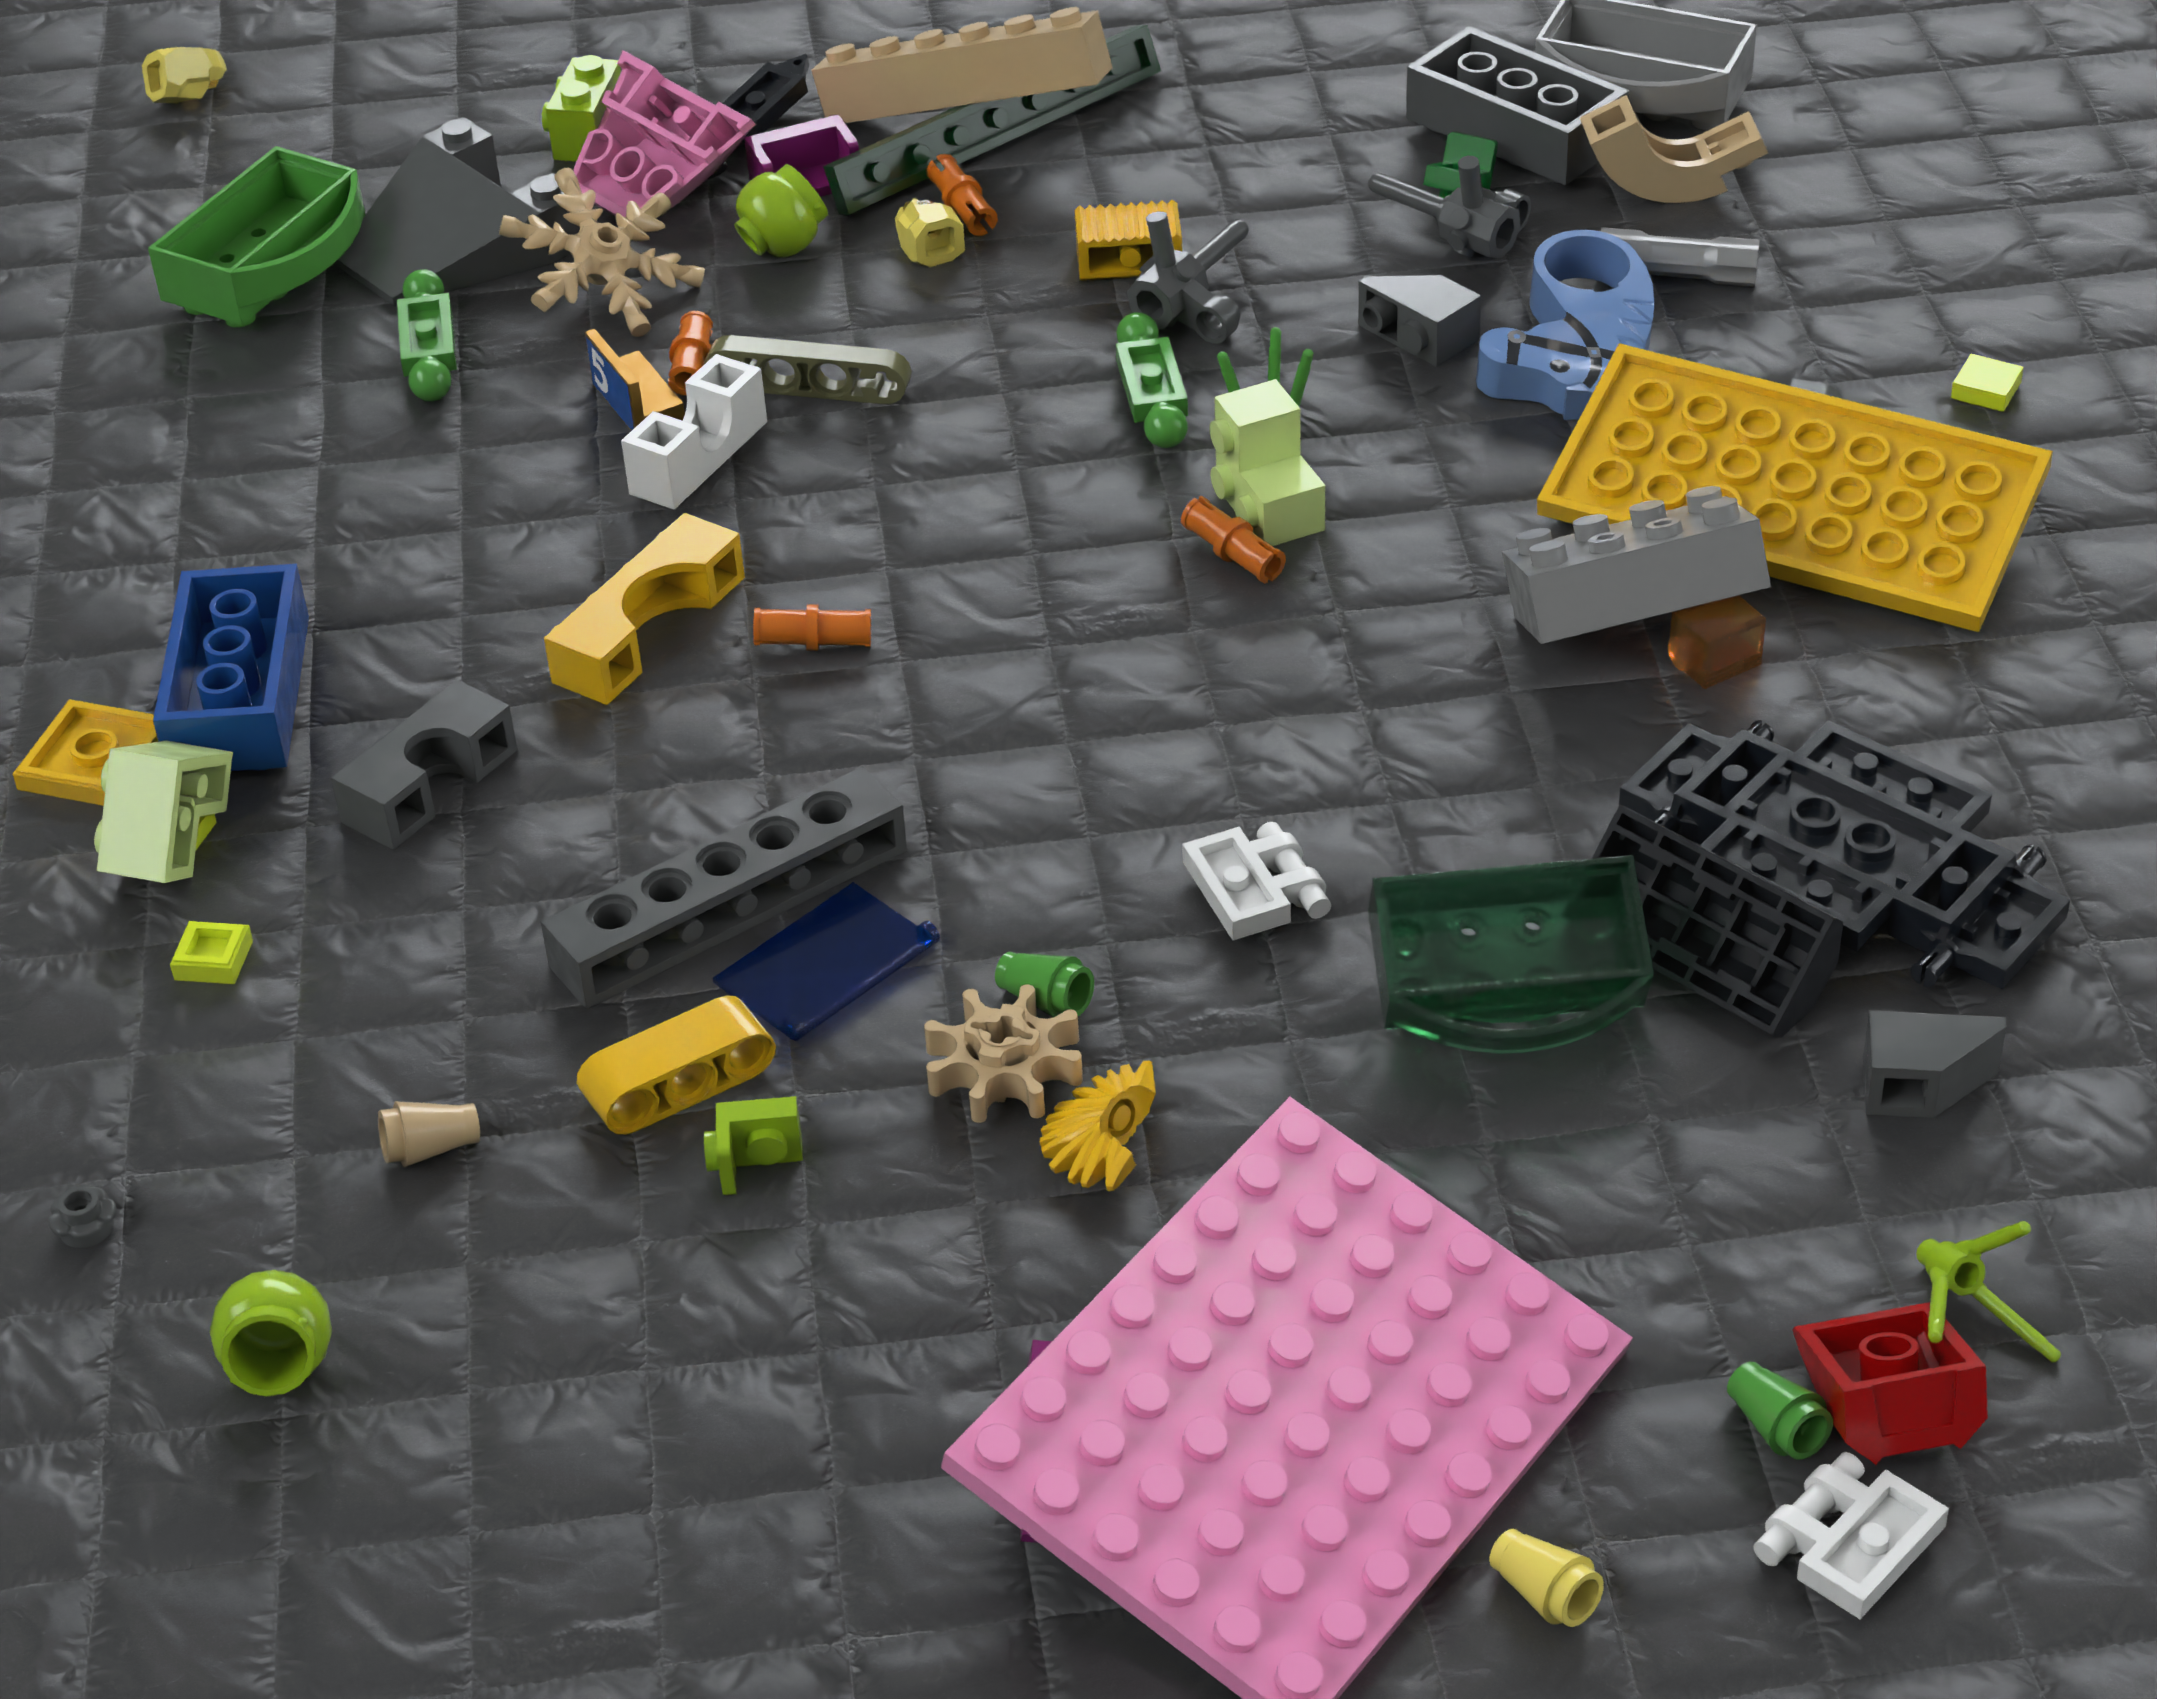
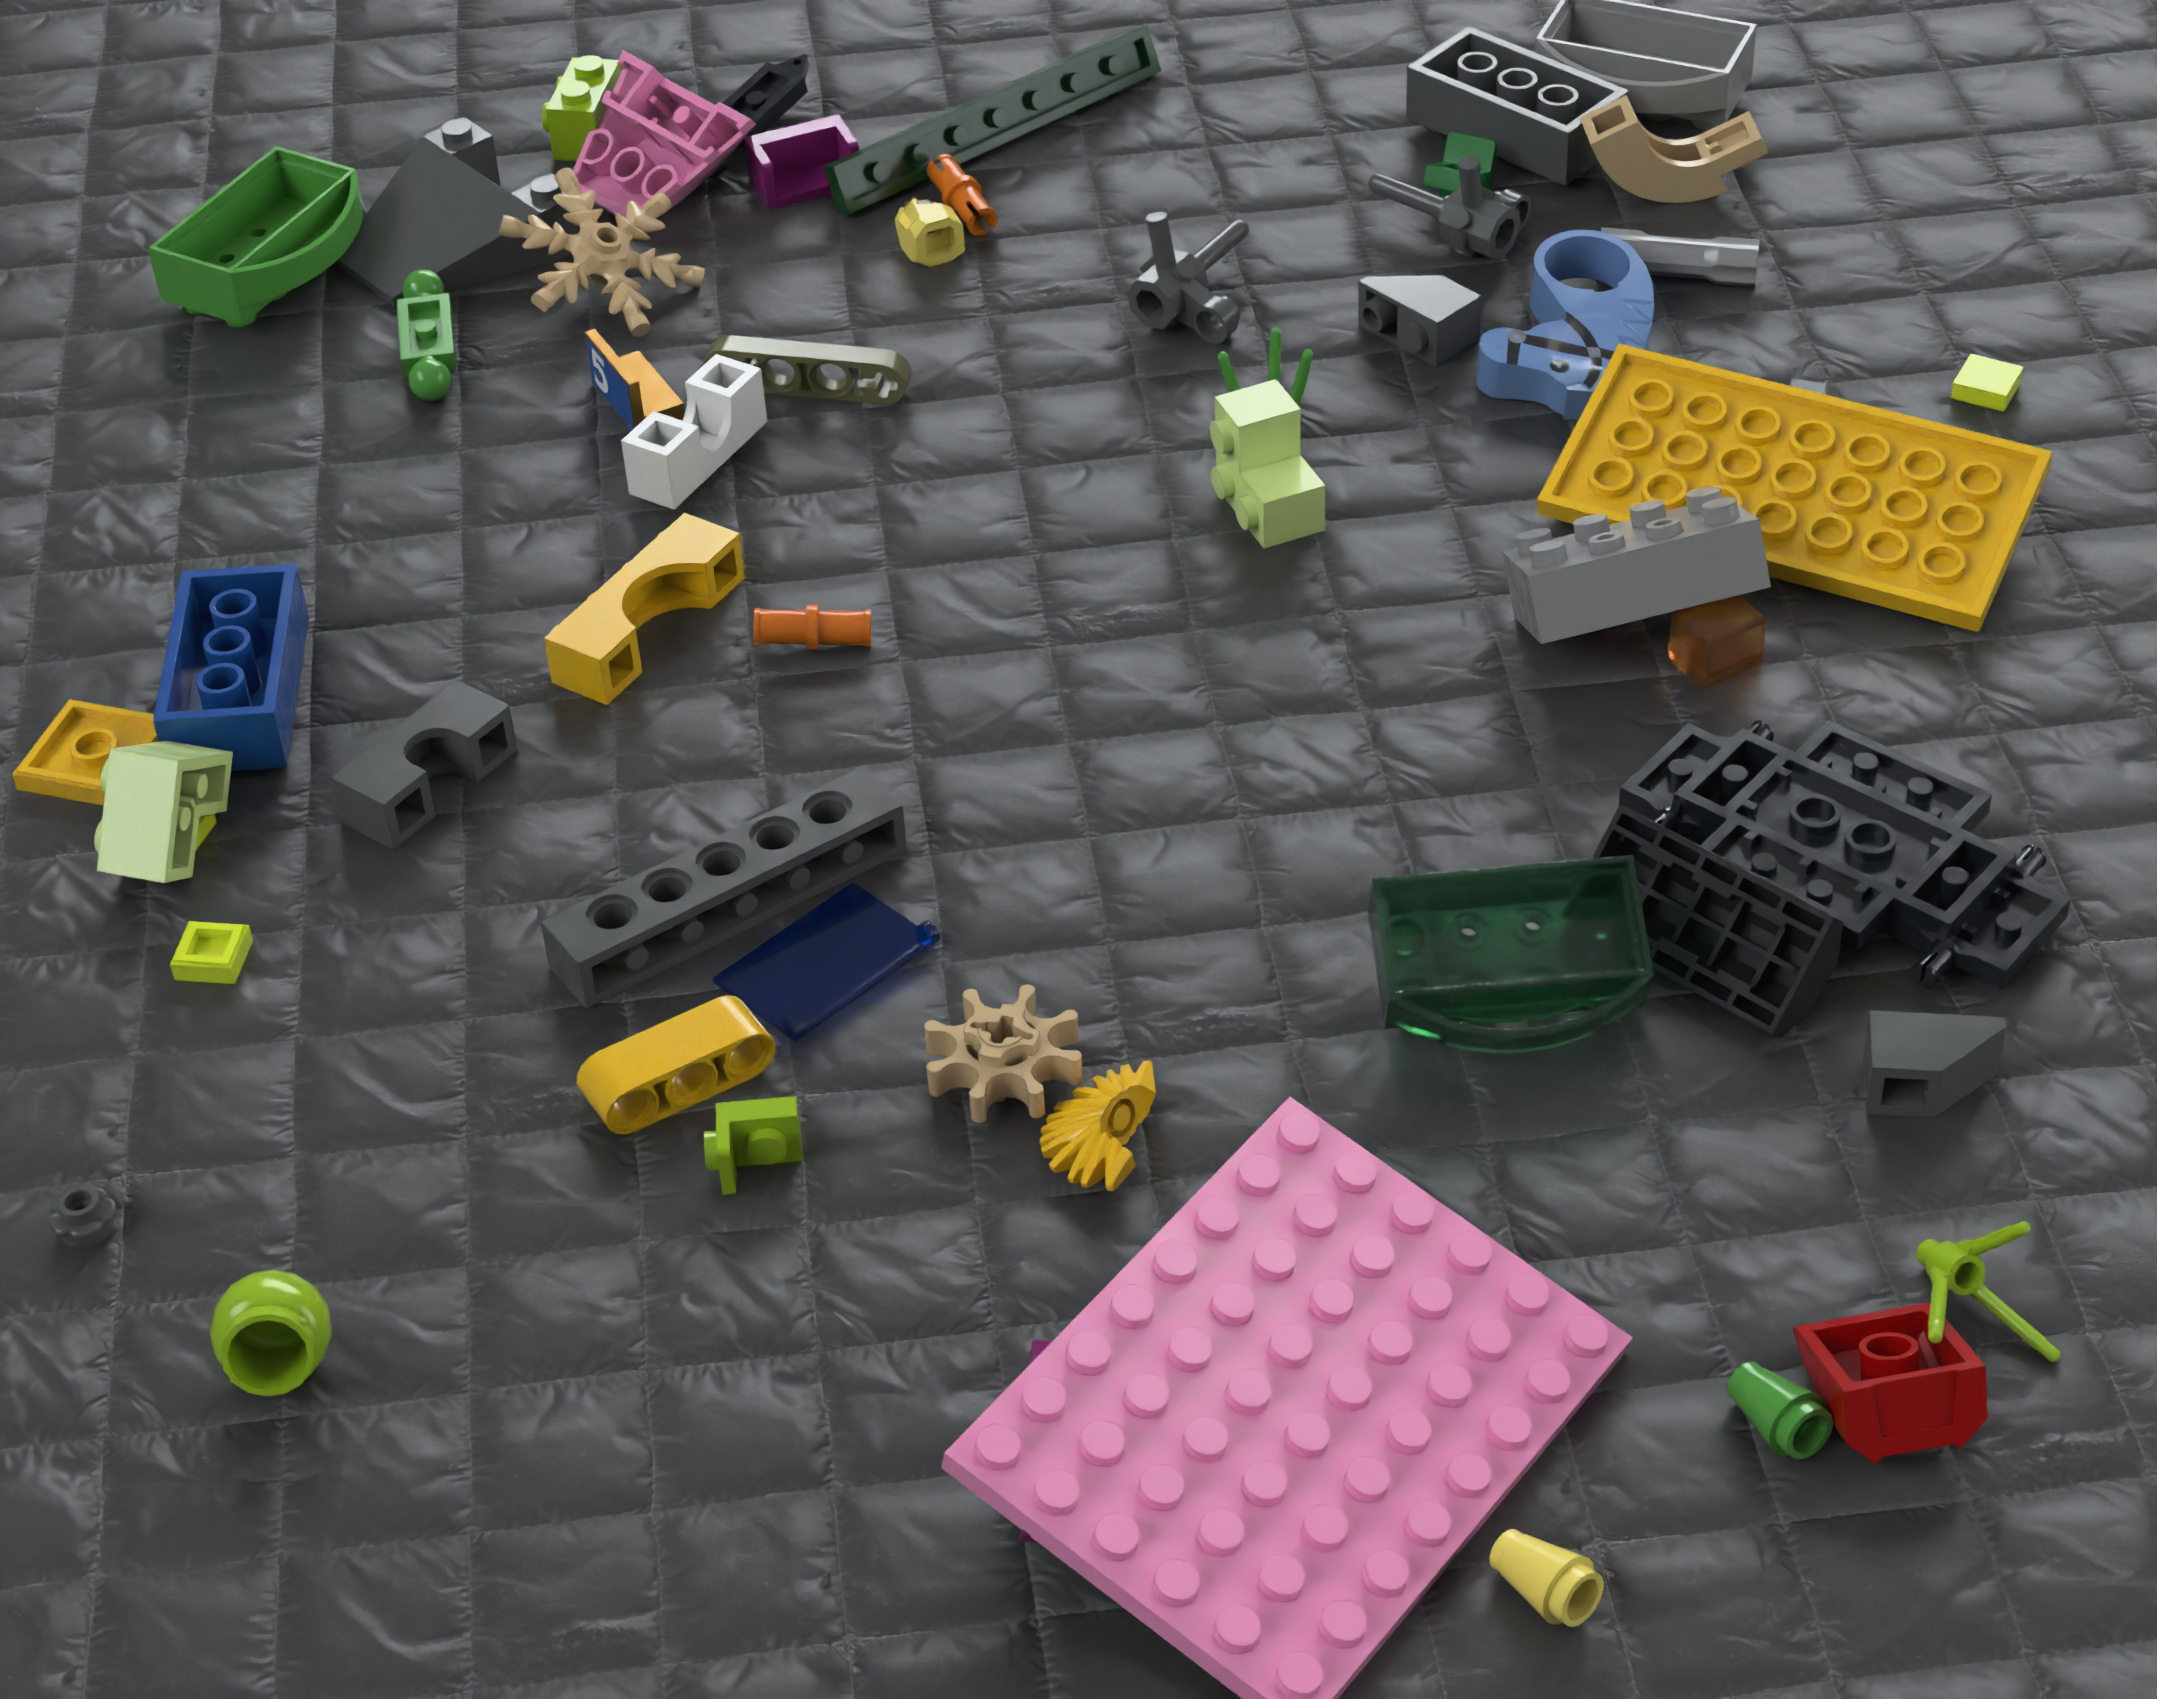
(181, 73): light yellow rock -> none
(423, 1130): tan cone -> none
(689, 349): orange pin -> none
(779, 213): lime piece -> none
(963, 66): tan brick -> none
(1058, 980): bright green cone -> none
(1117, 239): yellow brick -> none
(1151, 380): bright green plate -> none
(1233, 539): orange pin -> none
(1241, 888): white plate -> none
(1866, 1547): white plate -> none

